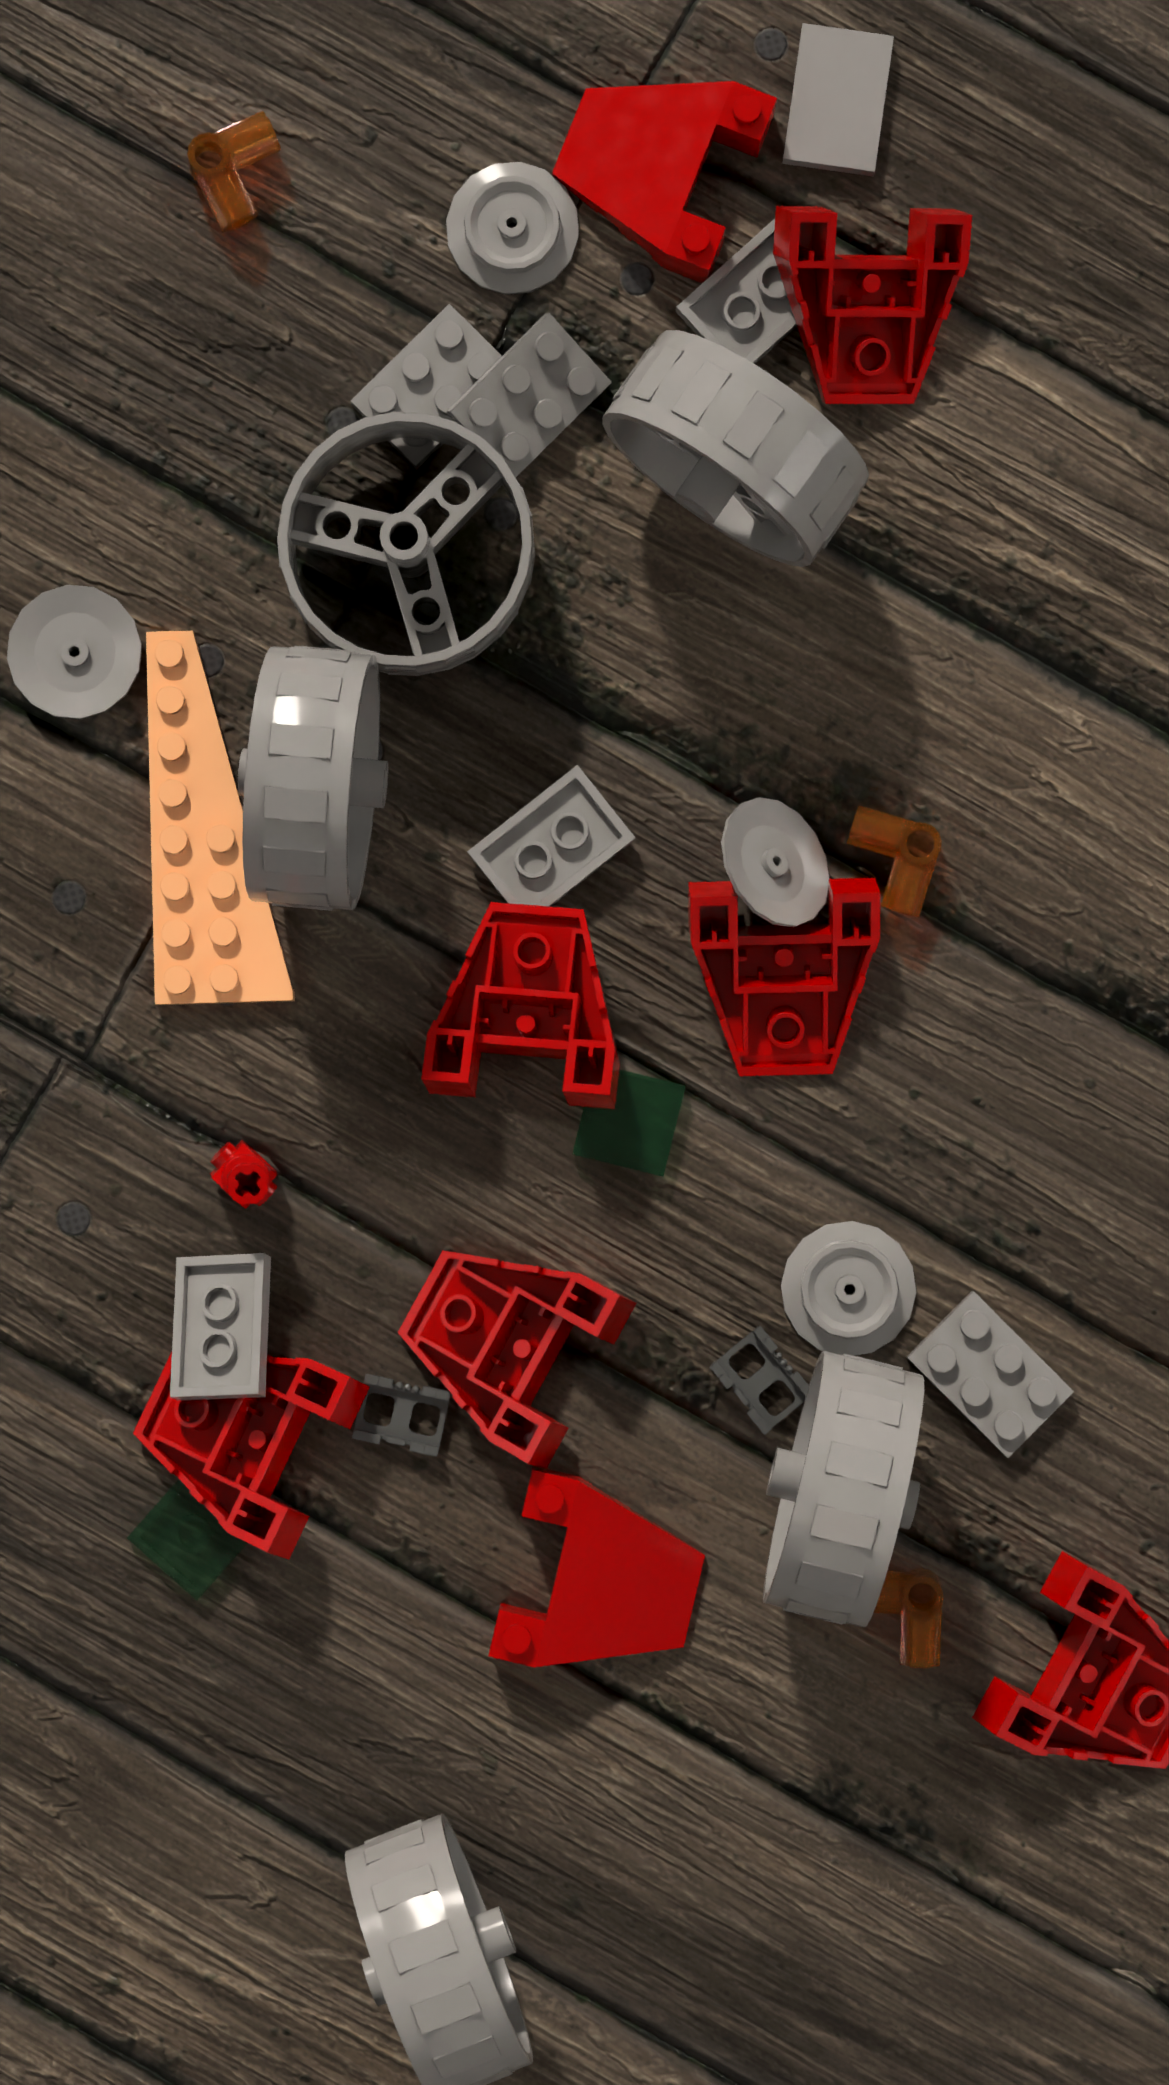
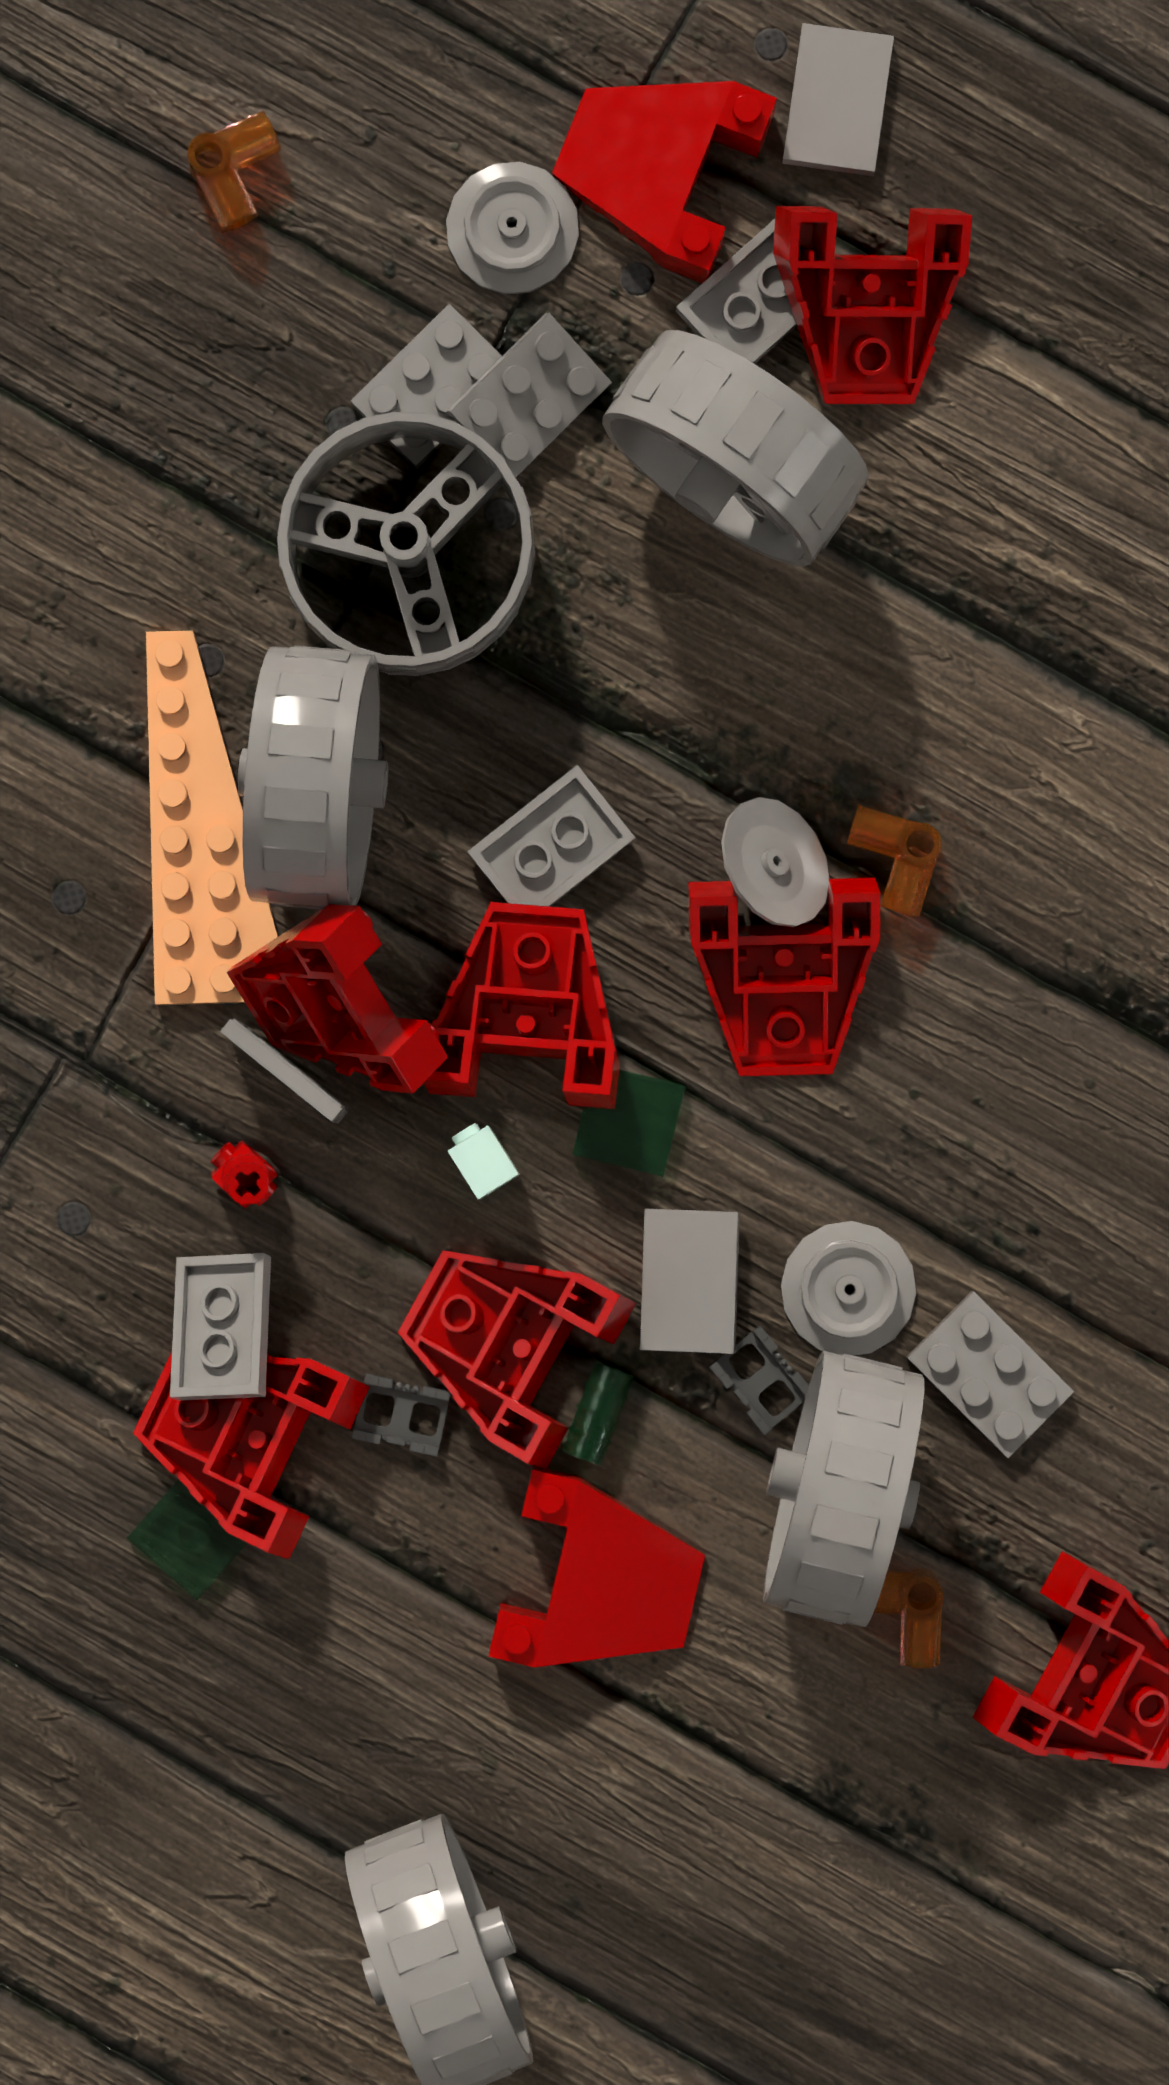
(56, 627): light grey piece -> none
(285, 1070): none -> light grey tile
(323, 1003): none -> red wedge
(482, 1160): none -> light aqua brick
(598, 1413): none -> clear green axle
(689, 1281): none -> light grey tile

